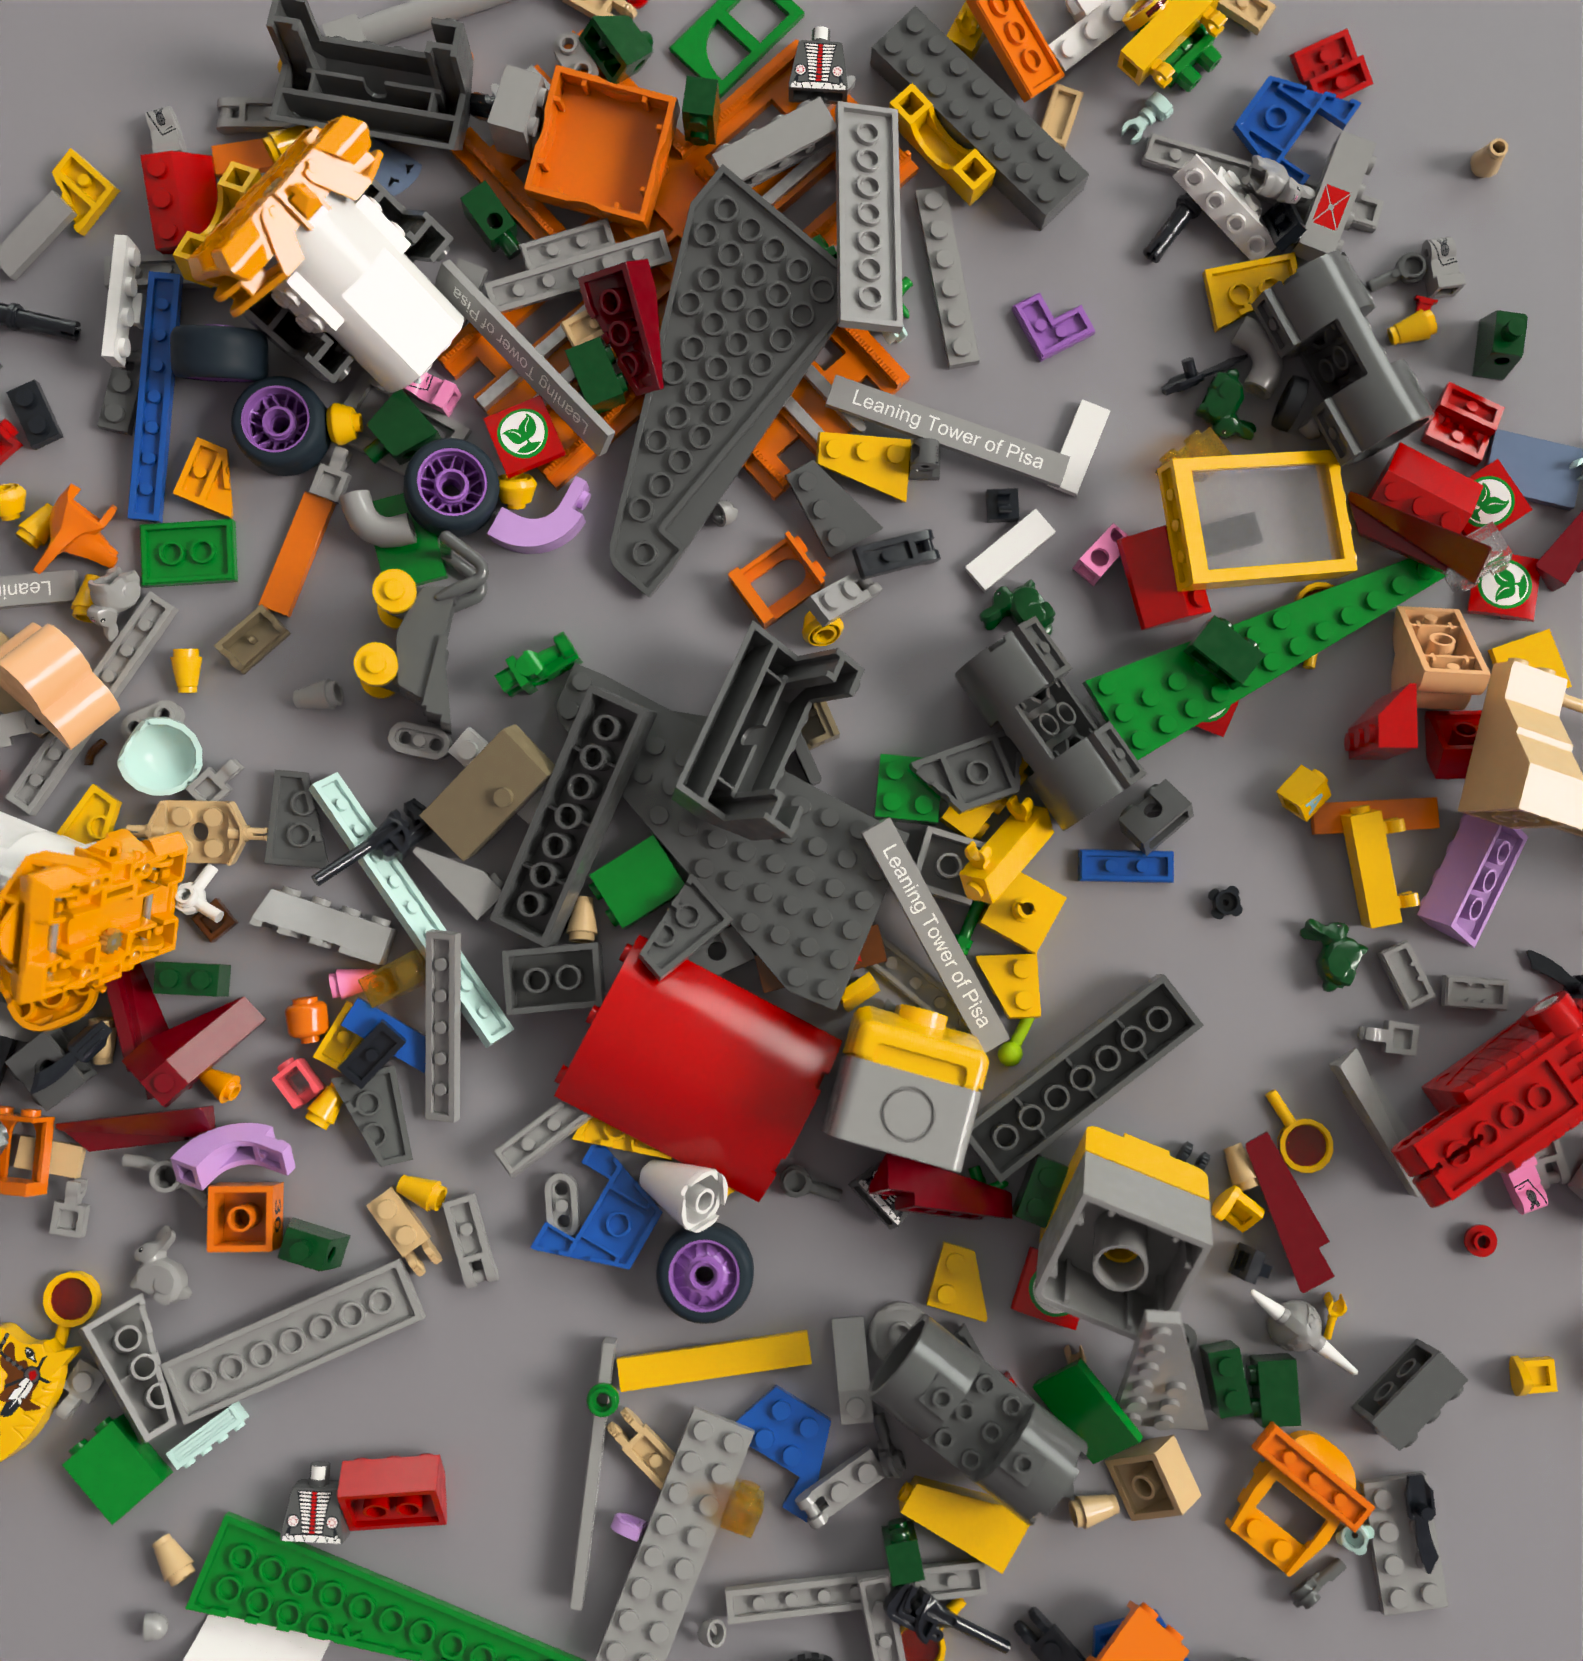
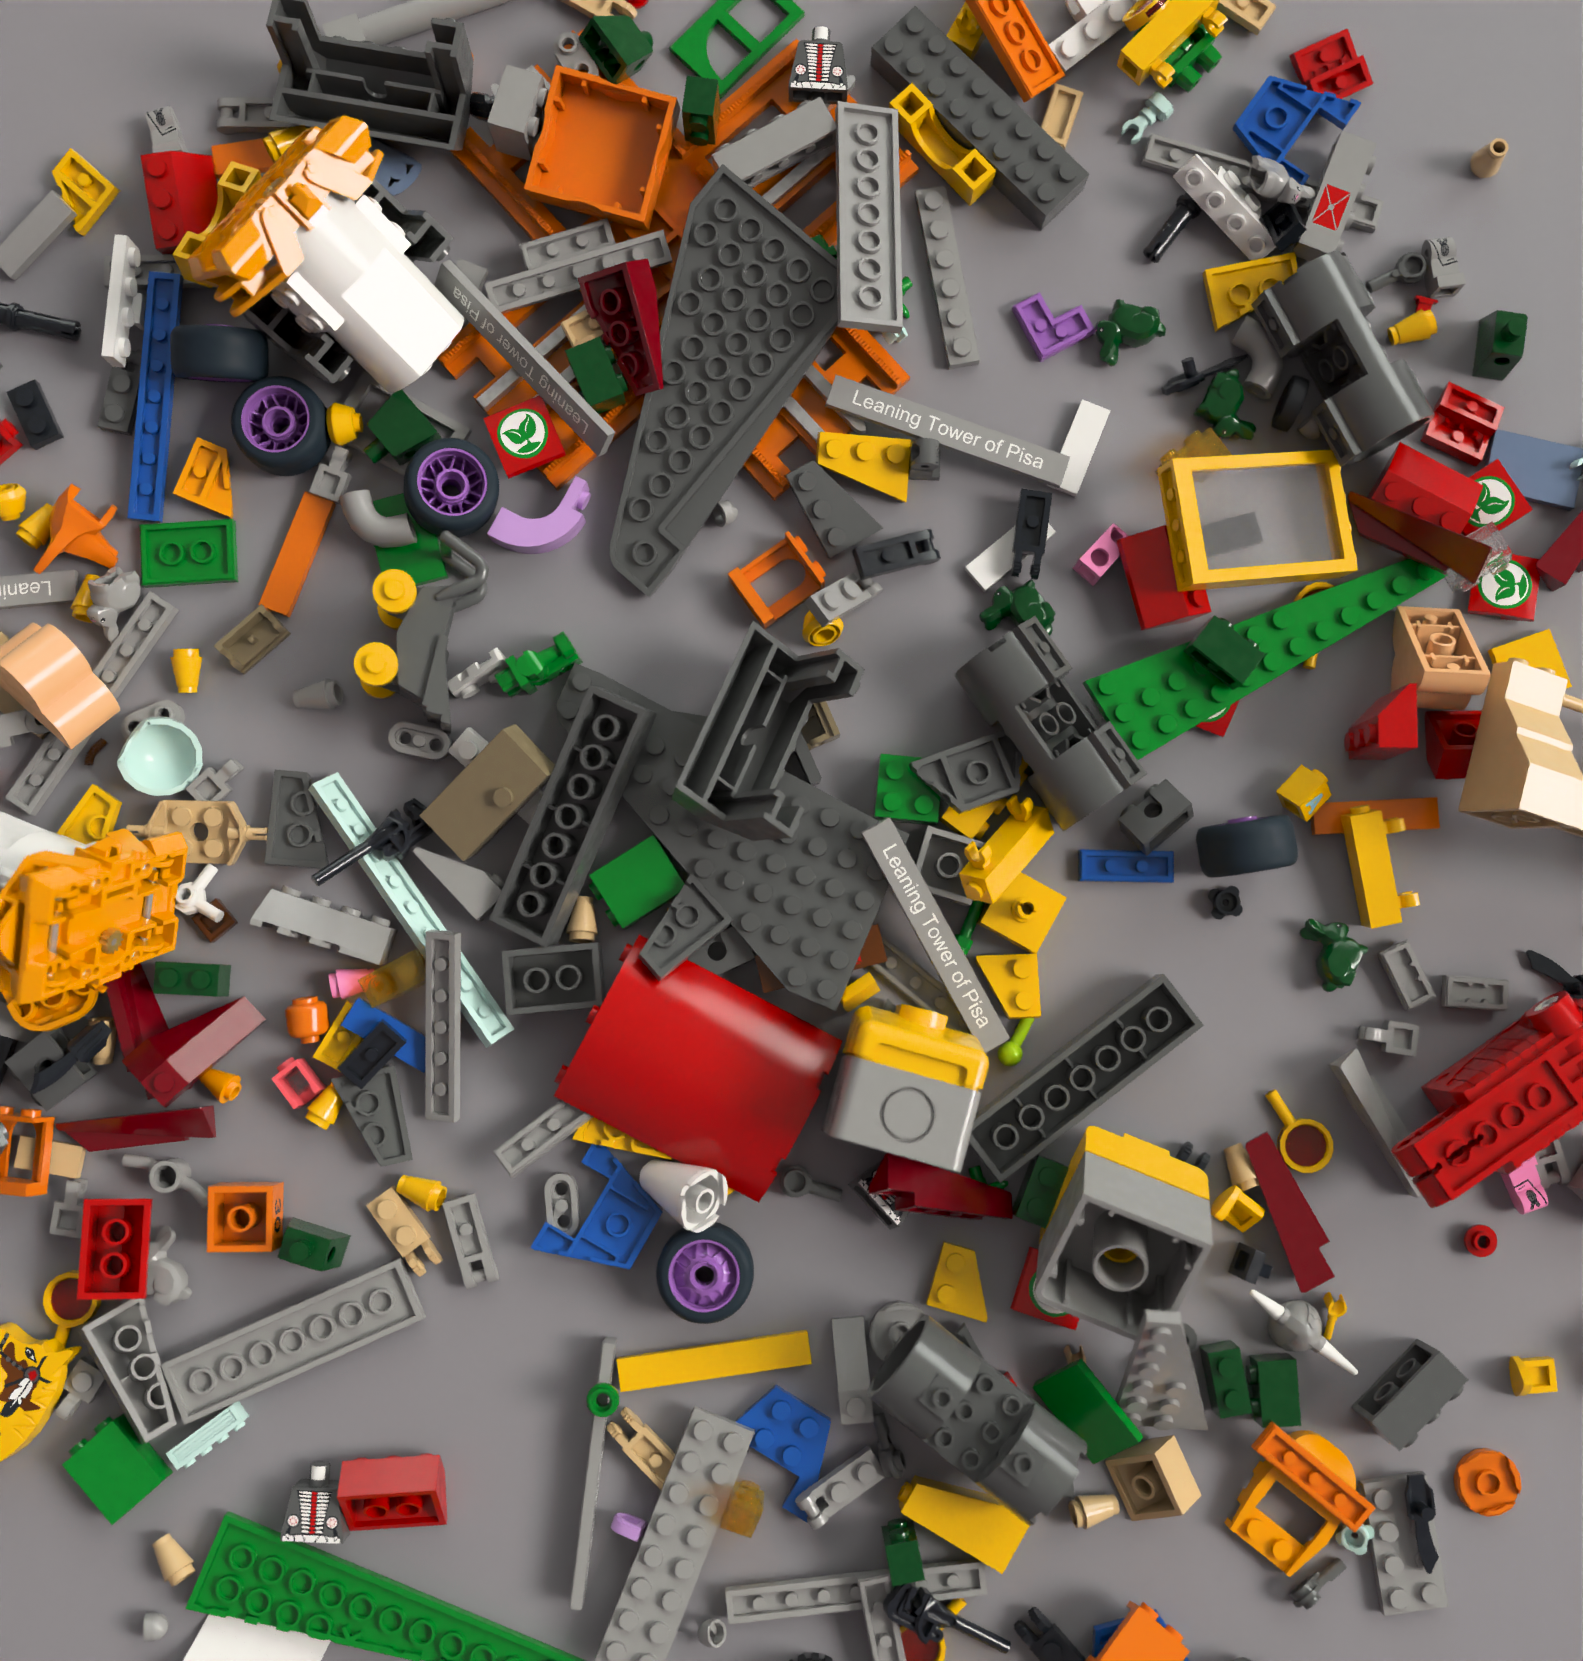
(114, 1249): none -> red slope
(228, 1147): lavender arch -> none
(435, 393): bright pink leg -> none
(468, 682): none -> white wing
(486, 212): dark green torso -> none
(517, 490): yellow cone -> none
(1002, 505): black tile -> none
(1031, 529): none -> black hinge
(1129, 326): none -> dark green animal
(1247, 845): none -> black wheel
(1471, 878): lavender slope -> none
(1487, 1482): none -> orange tile

